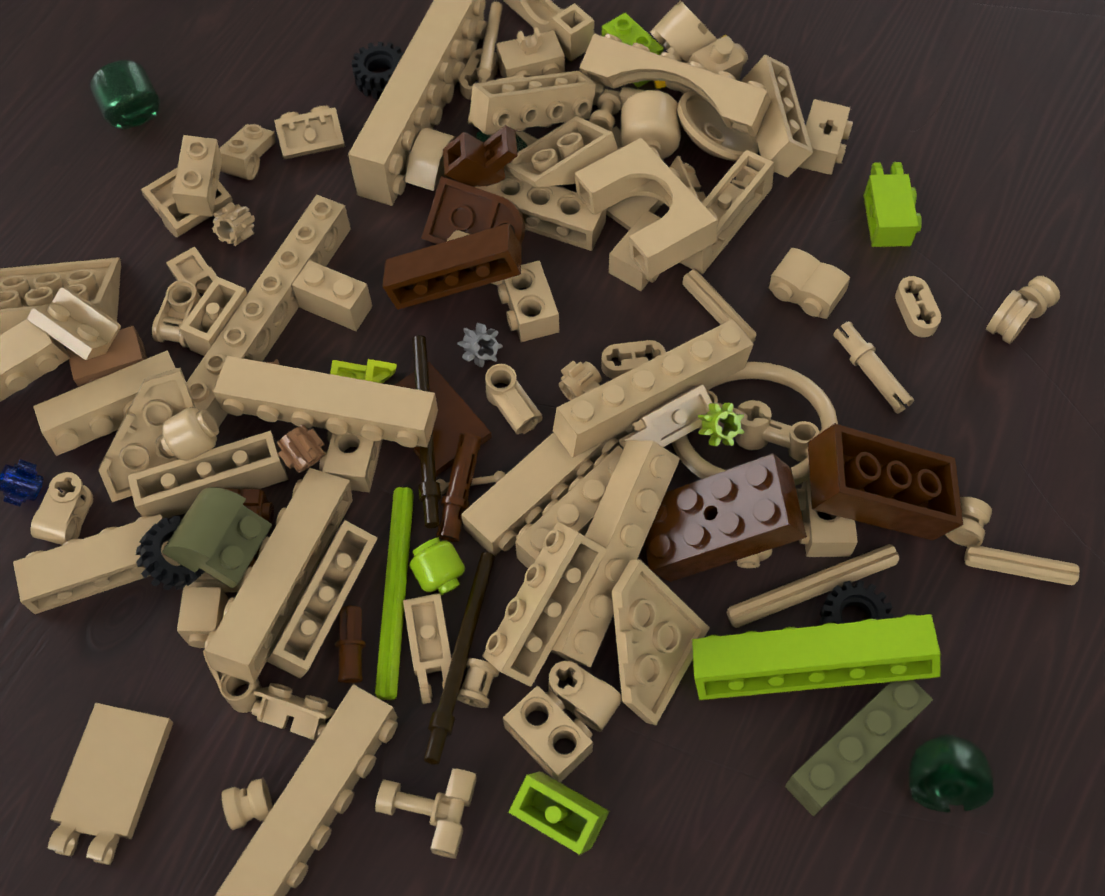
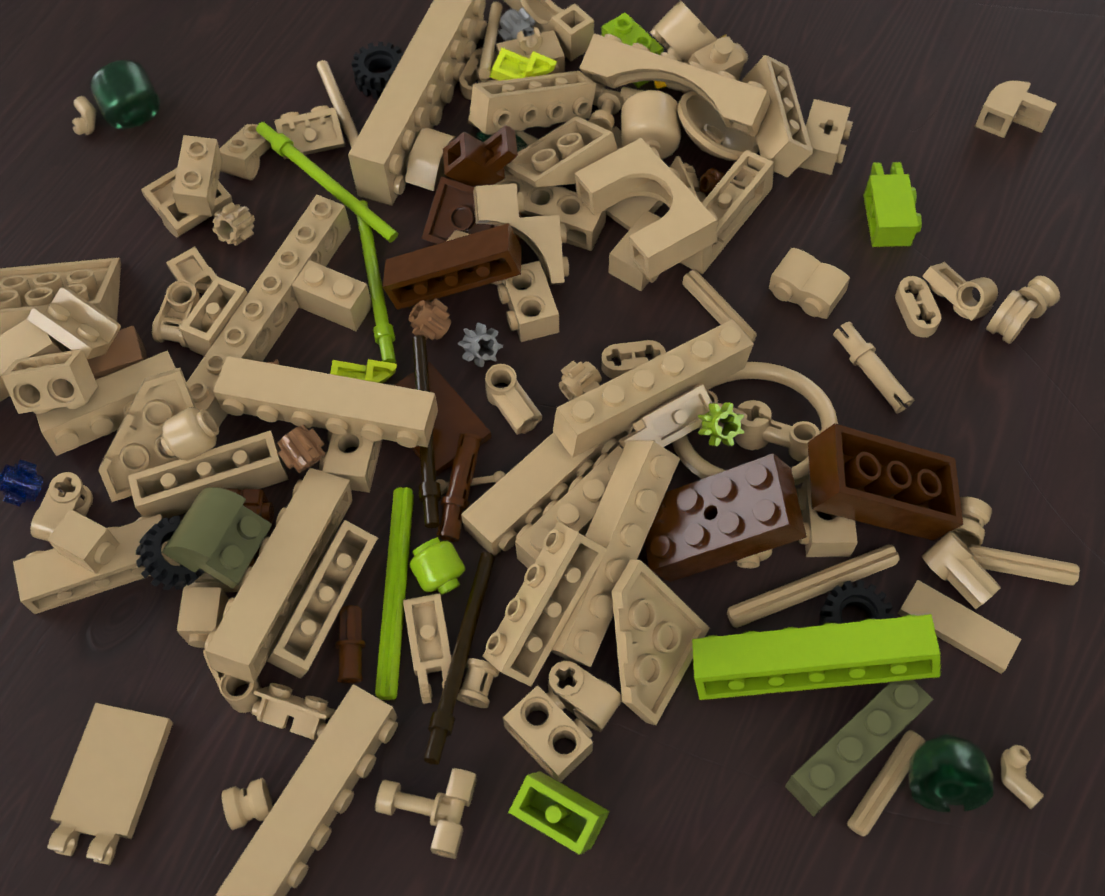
(49, 377): none -> tan brick
(83, 541): none -> tan brick
(86, 123): none -> tan arm
(285, 147): none -> lime bar
(338, 101): none -> tan bar
(383, 330): none -> lime bar
(430, 319): none -> medium nougat gear
(515, 21): none -> light grey gear
(515, 66): none -> neon yellow slope
(544, 234): none -> tan arch
(710, 180): none -> reddish brown plate
(884, 784): none -> tan axle
(952, 286): none -> tan plate
(955, 562): none -> tan piece
(962, 627): none -> tan tile
(1013, 103): none -> tan brick
(1014, 775): none -> tan arm

